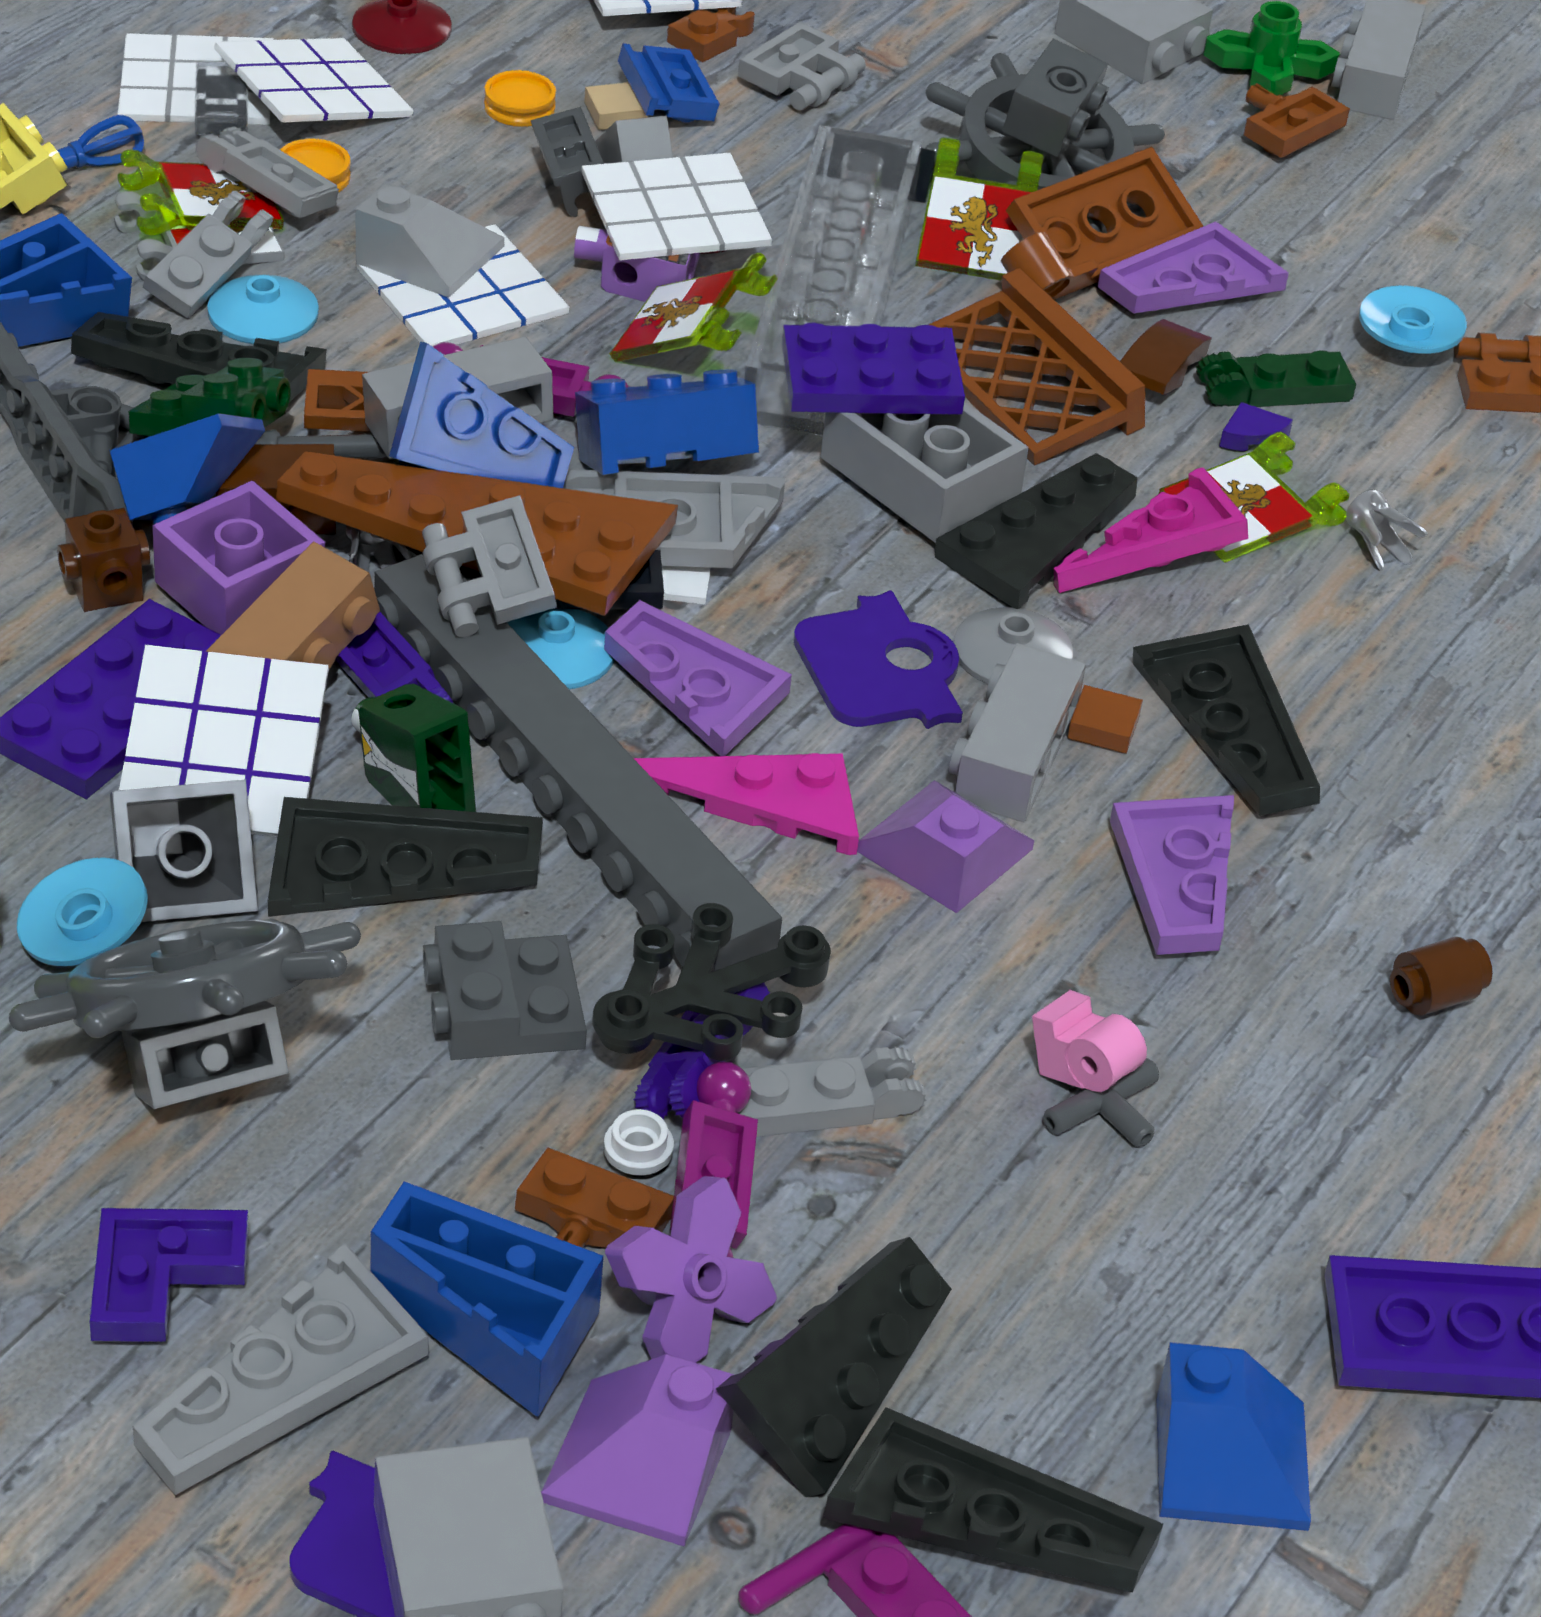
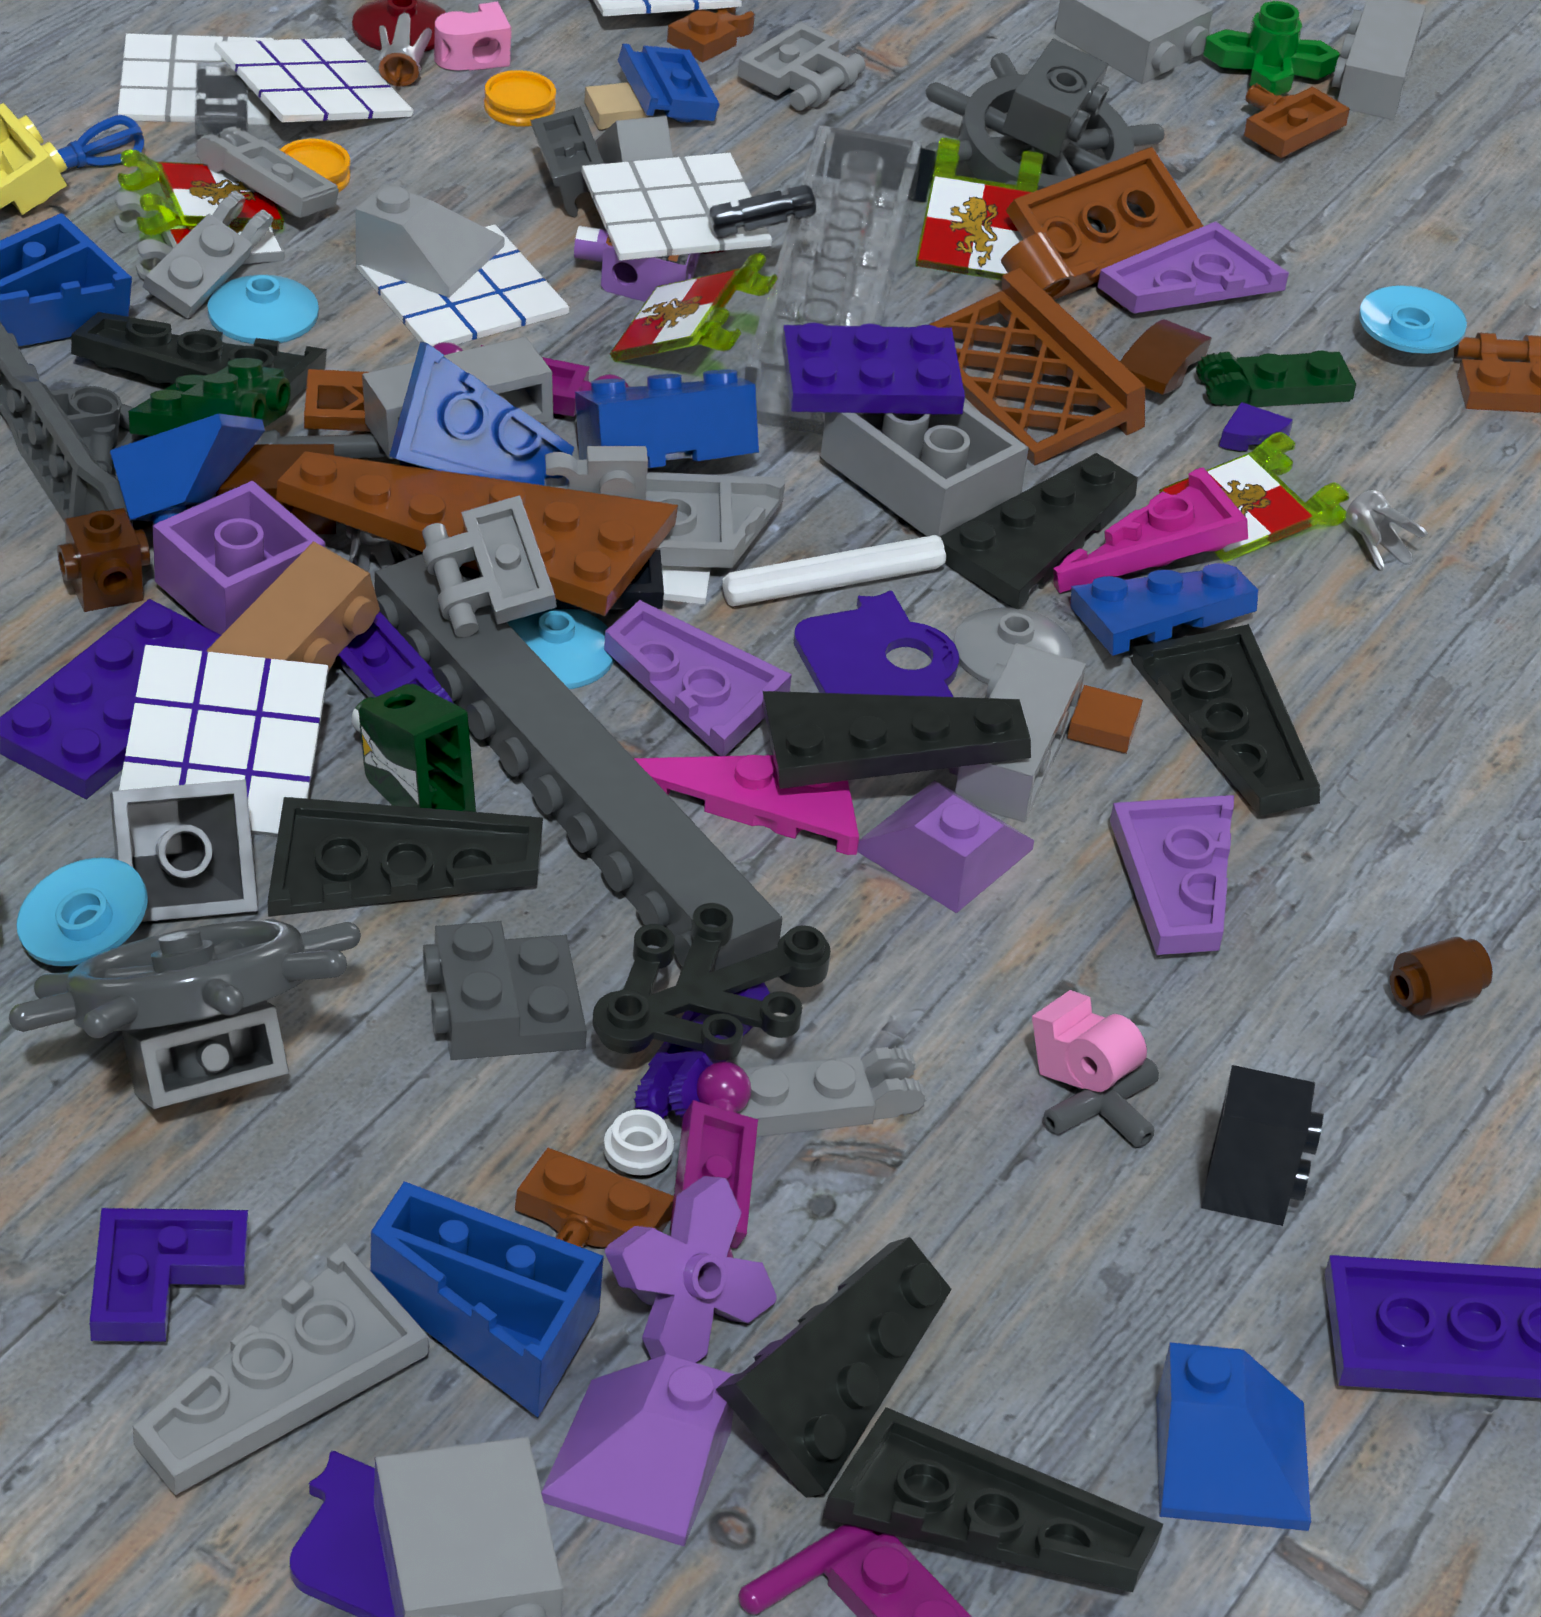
(400, 61): none -> piece
(473, 39): none -> bright pink leg
(606, 471): none -> light grey plate
(762, 211): none -> black axle
(833, 570): none -> white axle
(870, 735): none -> pearl dark grey wing
(1154, 604): none -> blue wing
(1260, 1146): none -> black piece

